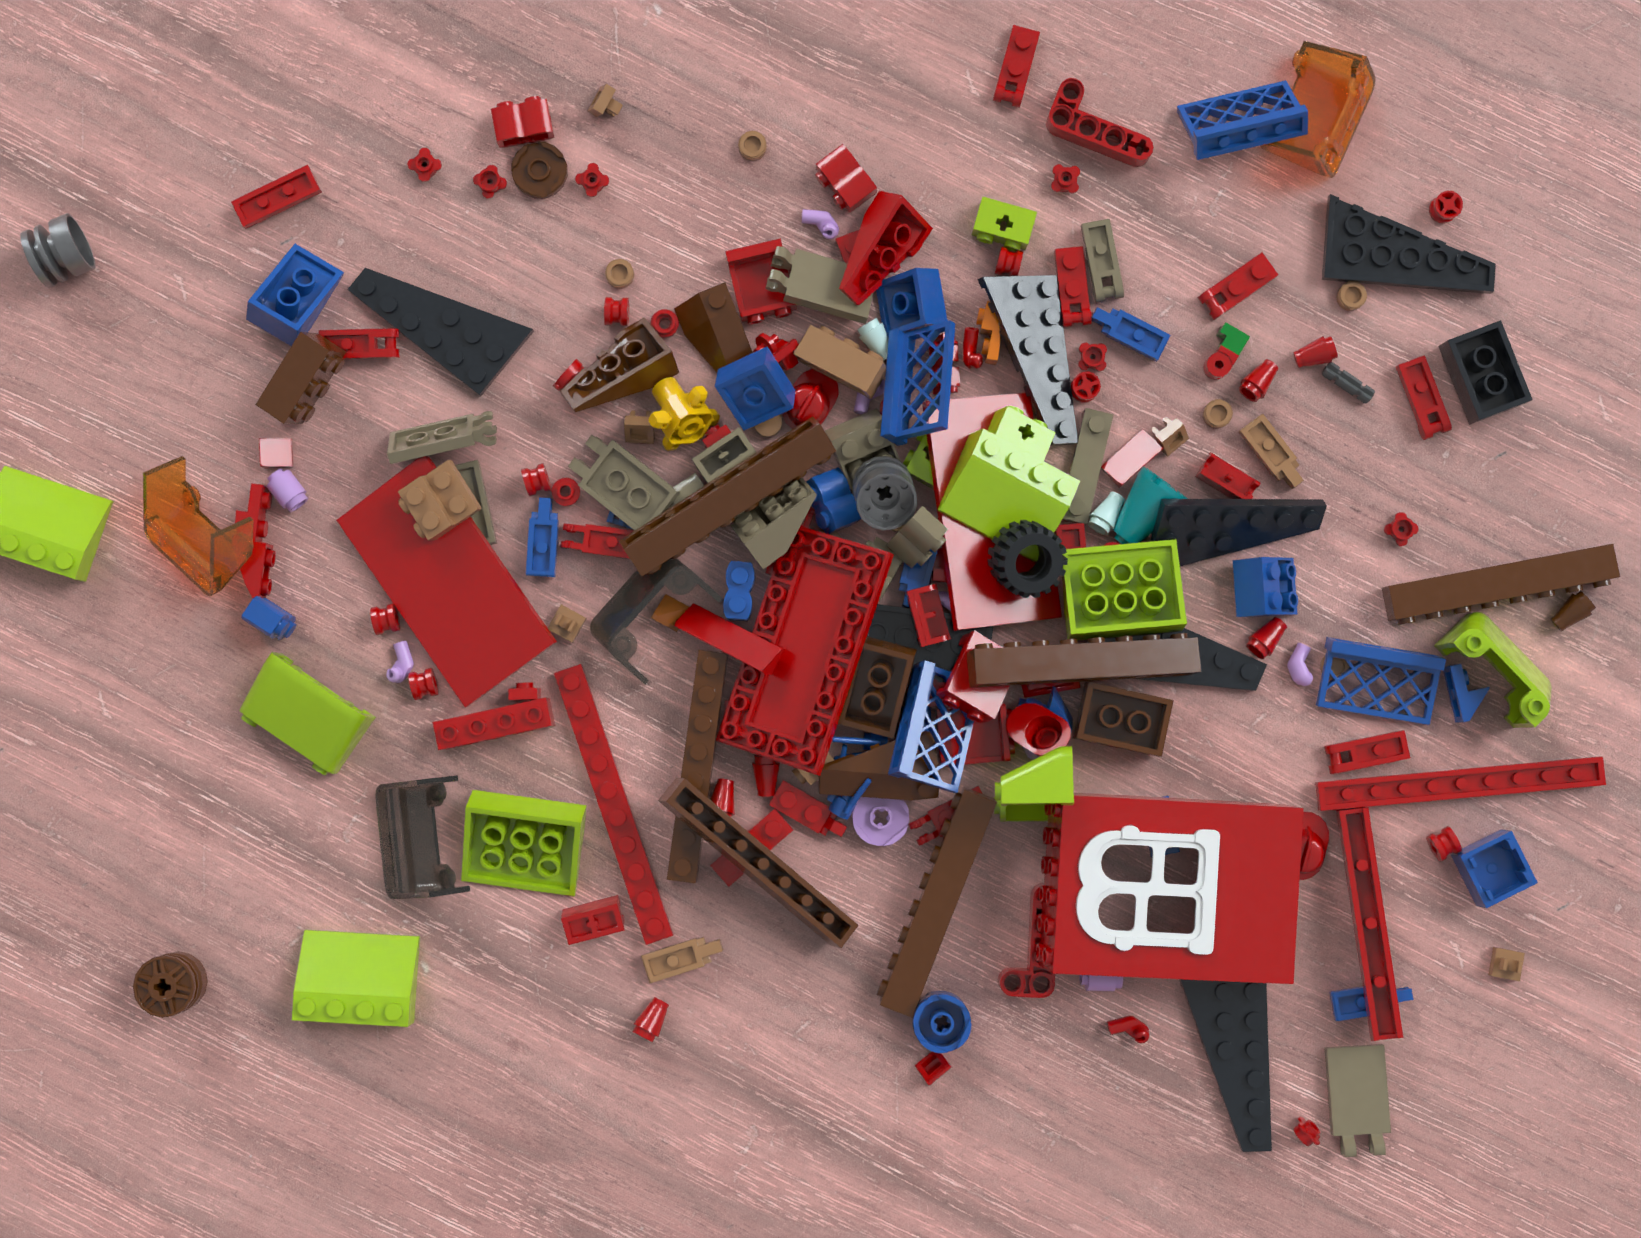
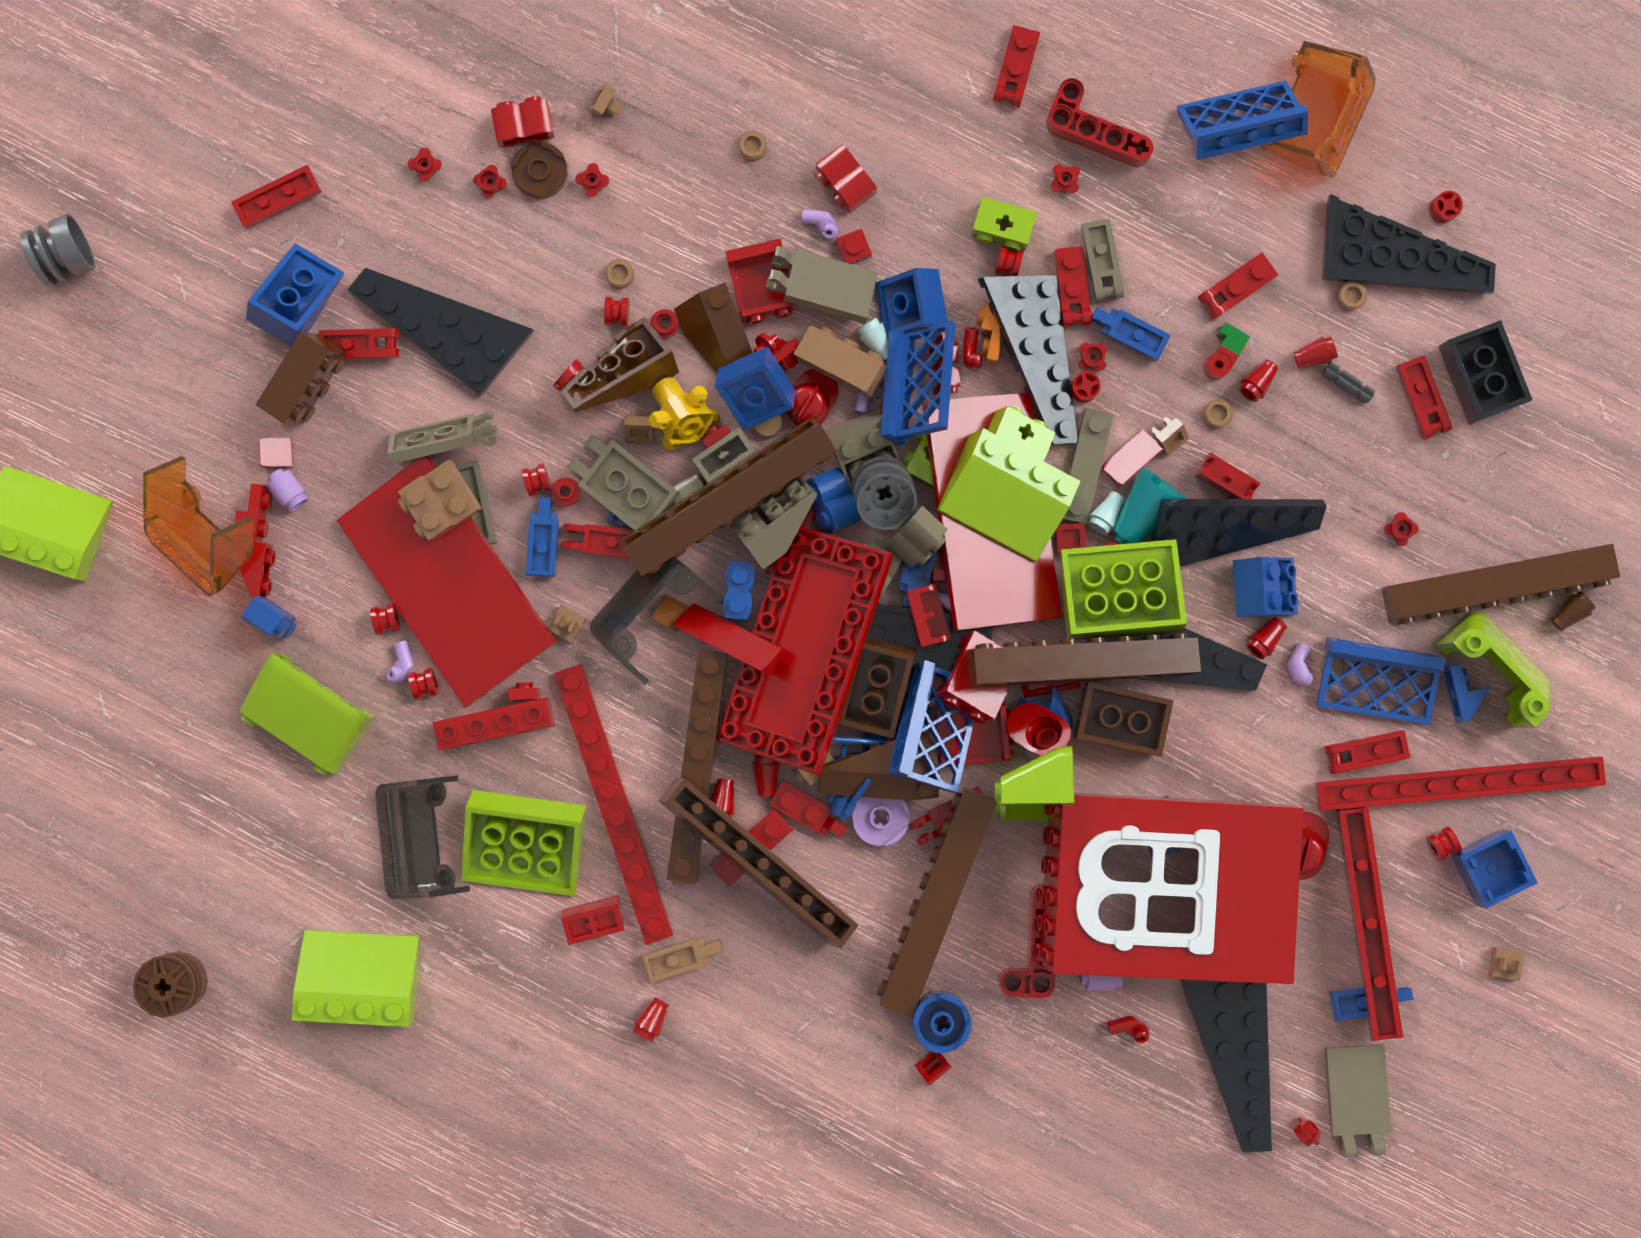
(885, 239): red wedge -> none
(1045, 570): black tyre -> none
(1272, 450): medium nougat hinge -> none

